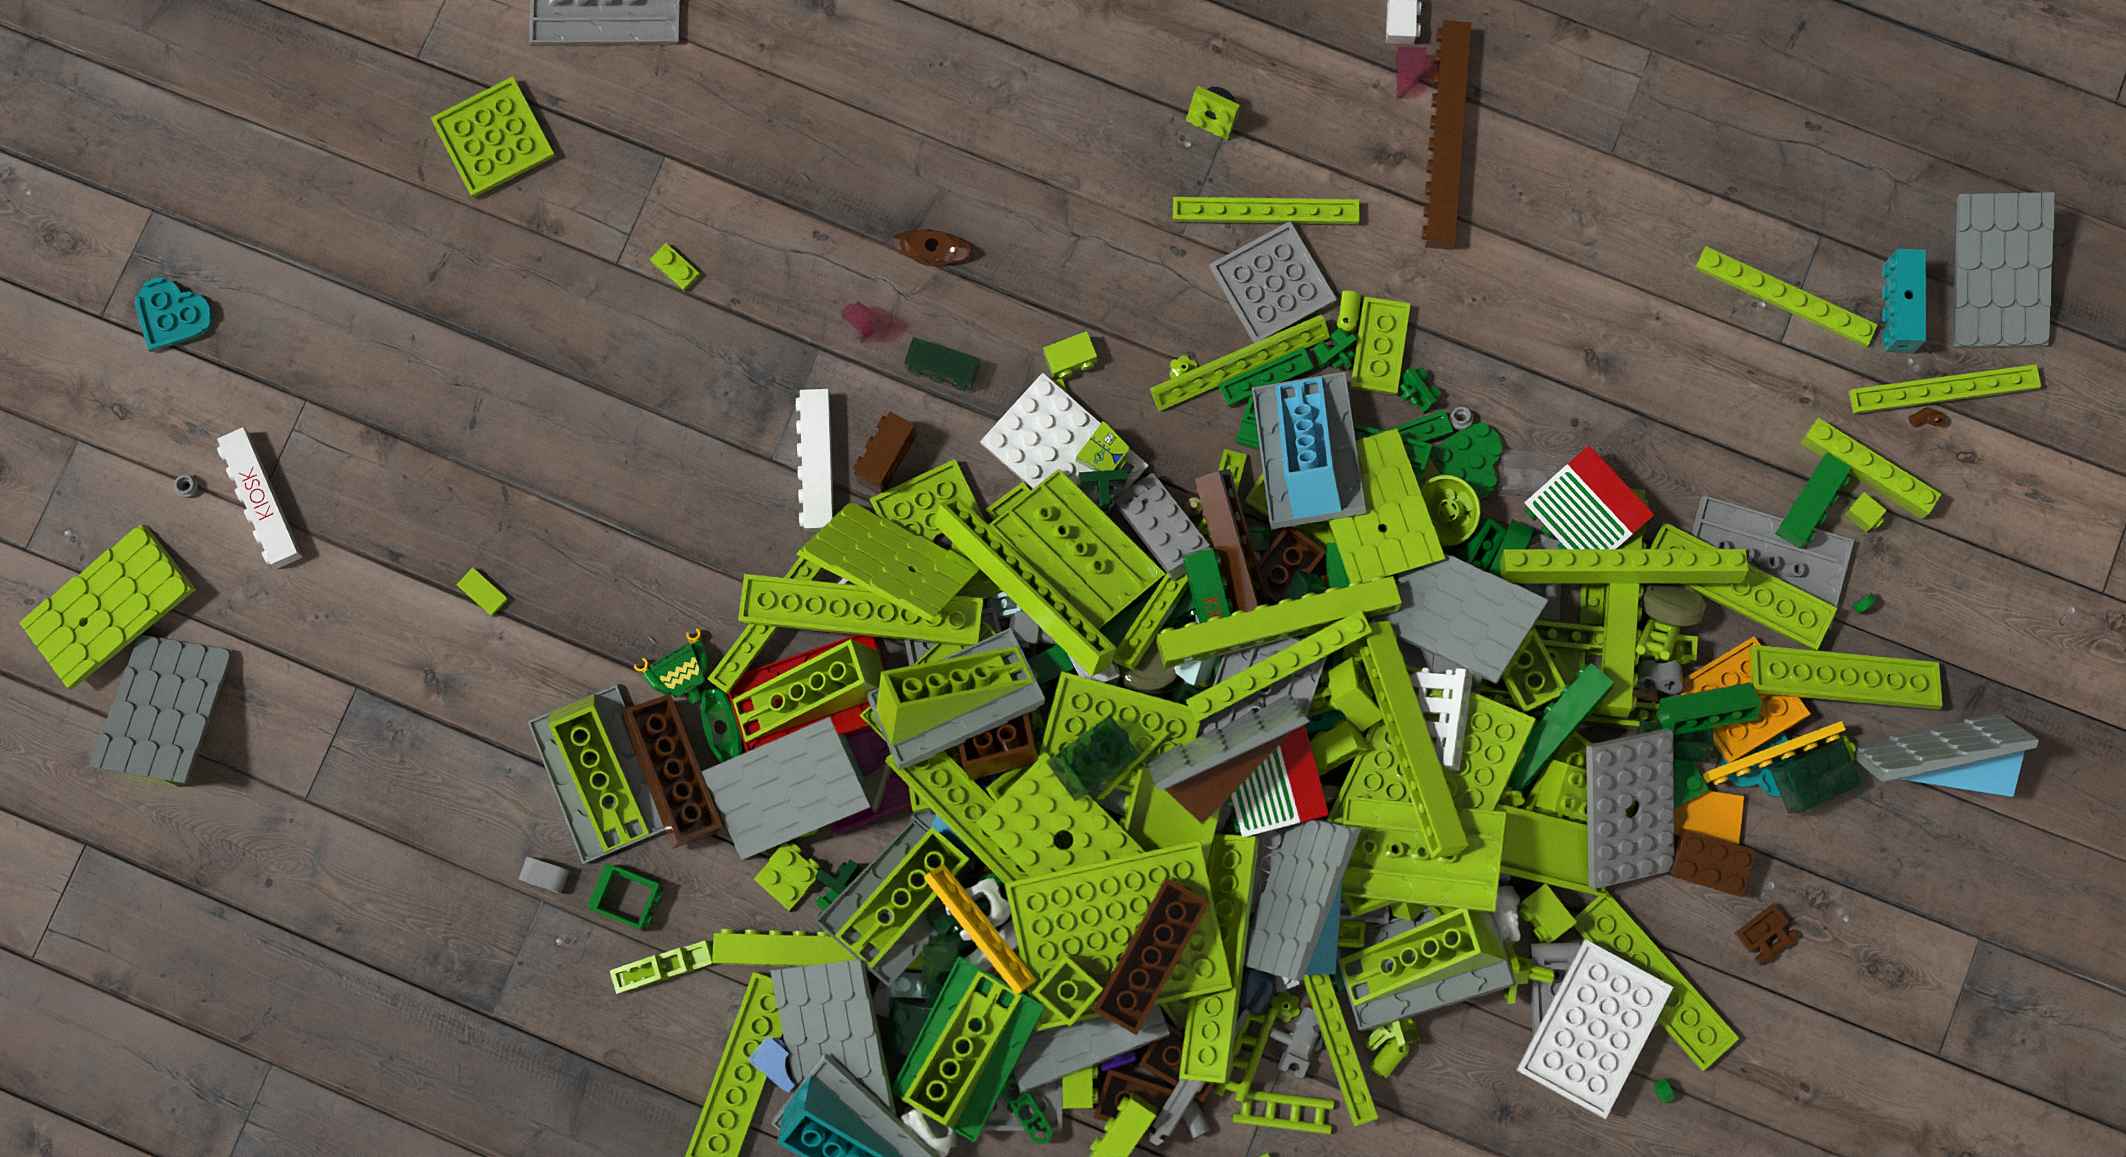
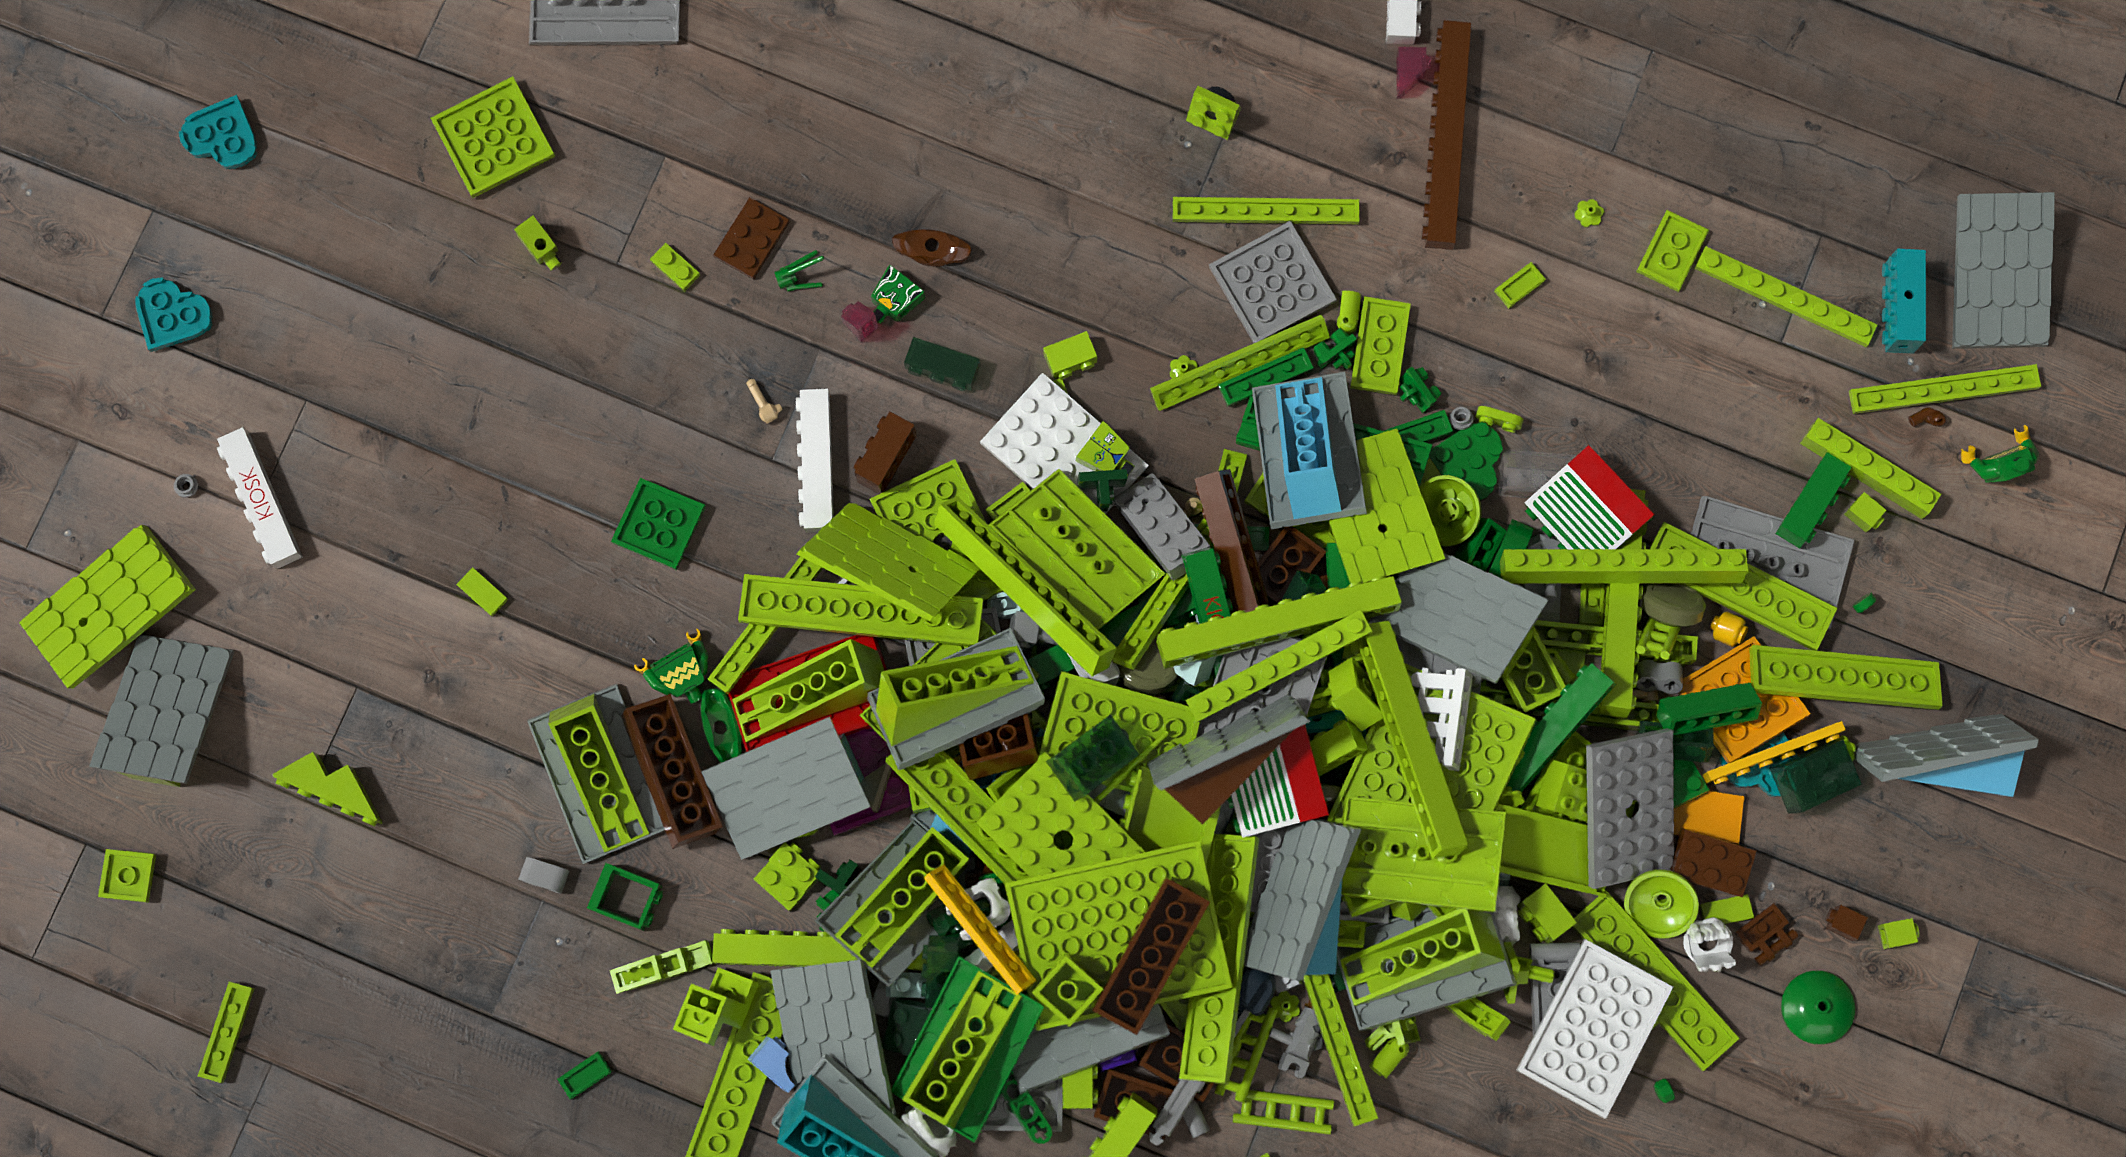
(127, 875): none -> lime plate
(220, 132): none -> teal plate
(226, 1032): none -> lime plate
(337, 788): none -> lime slope
(533, 236): none -> lime torso
(584, 1075): none -> green tile
(658, 524): none -> green plate
(707, 1010): none -> lime bracket
(751, 238): none -> reddish brown plate
(767, 411): none -> tan piece
(786, 275): none -> green plant
(895, 296): none -> green torso
(1480, 1017): none -> lime arch
(1508, 421): none -> lime plate
(1520, 285): none -> lime tile
(1589, 217): none -> lime plant
(1661, 916): none -> lime dish
(1672, 250): none -> lime tile
(1712, 959): none -> white piece
(1728, 910): none -> lime tile
(1729, 629): none -> yellow head
(1801, 1008): none -> green dish
(1845, 922): none -> reddish brown brick
(1898, 933): none -> lime brick
(2007, 463): none -> green torso

